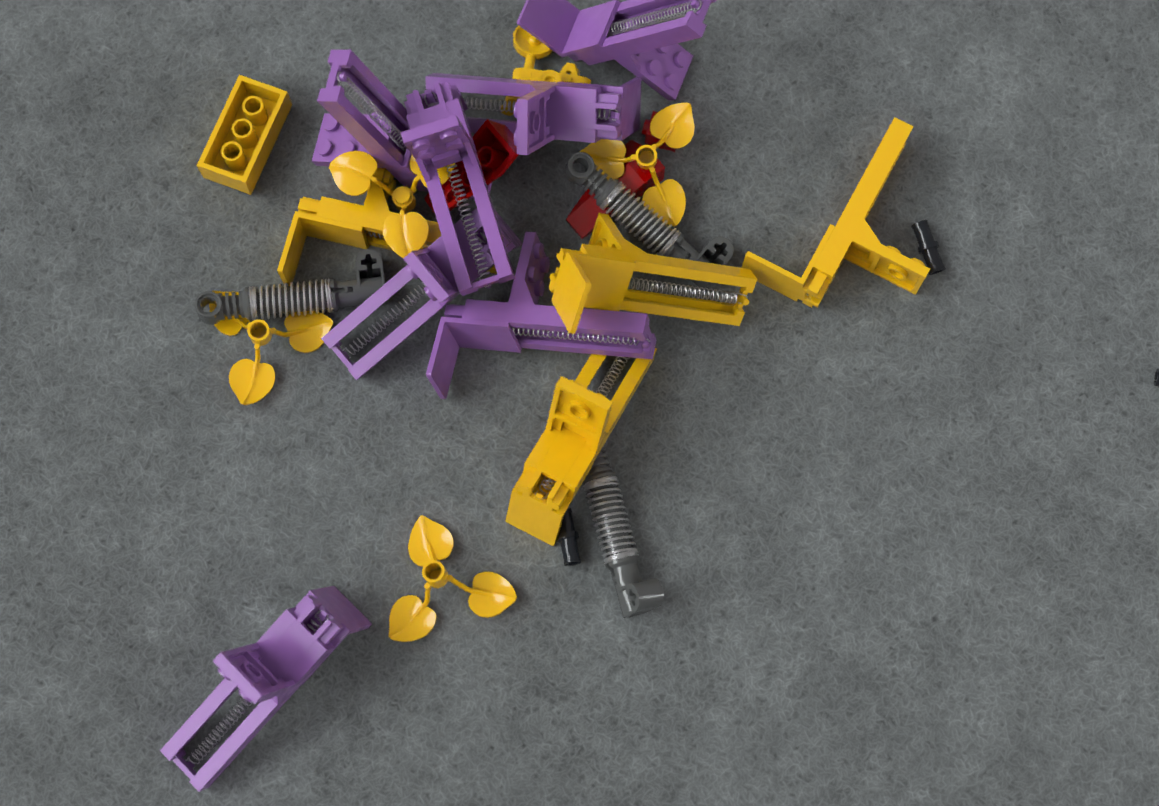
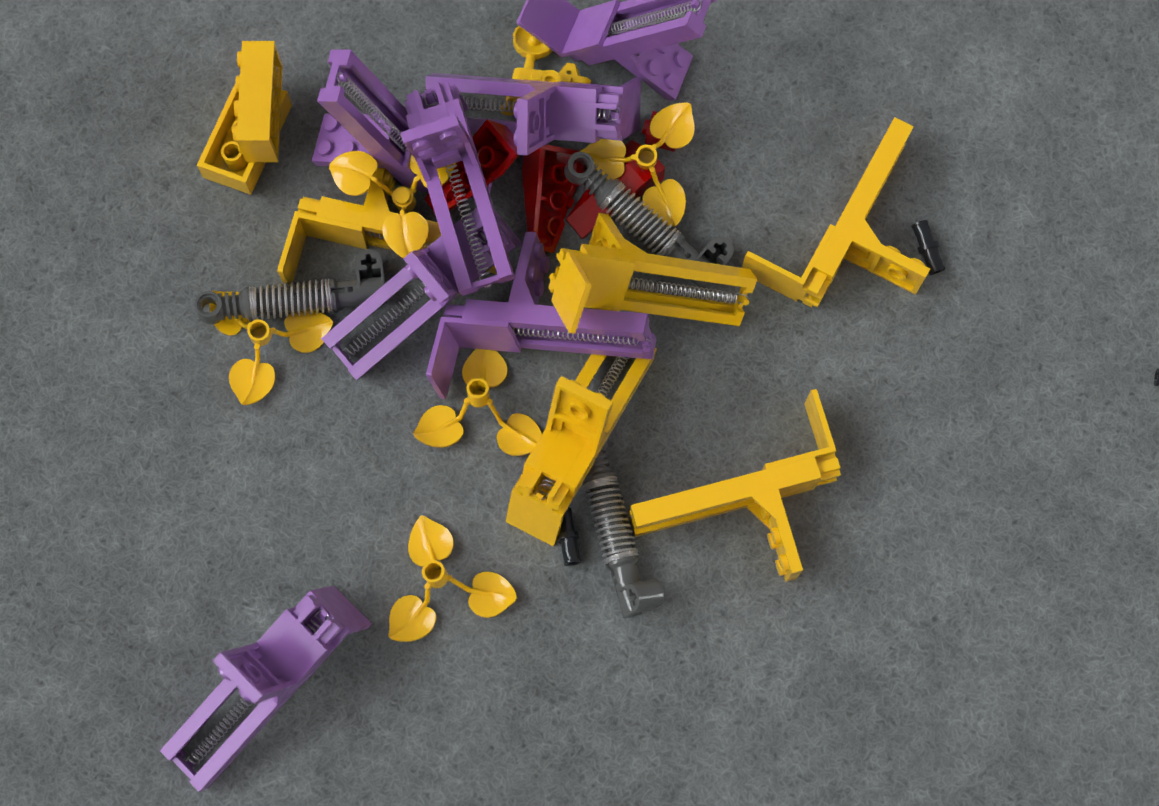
(258, 101): none -> yellow brick
(480, 372): none -> yellow plant
(548, 192): none -> red wedge
(756, 491): none -> yellow piece

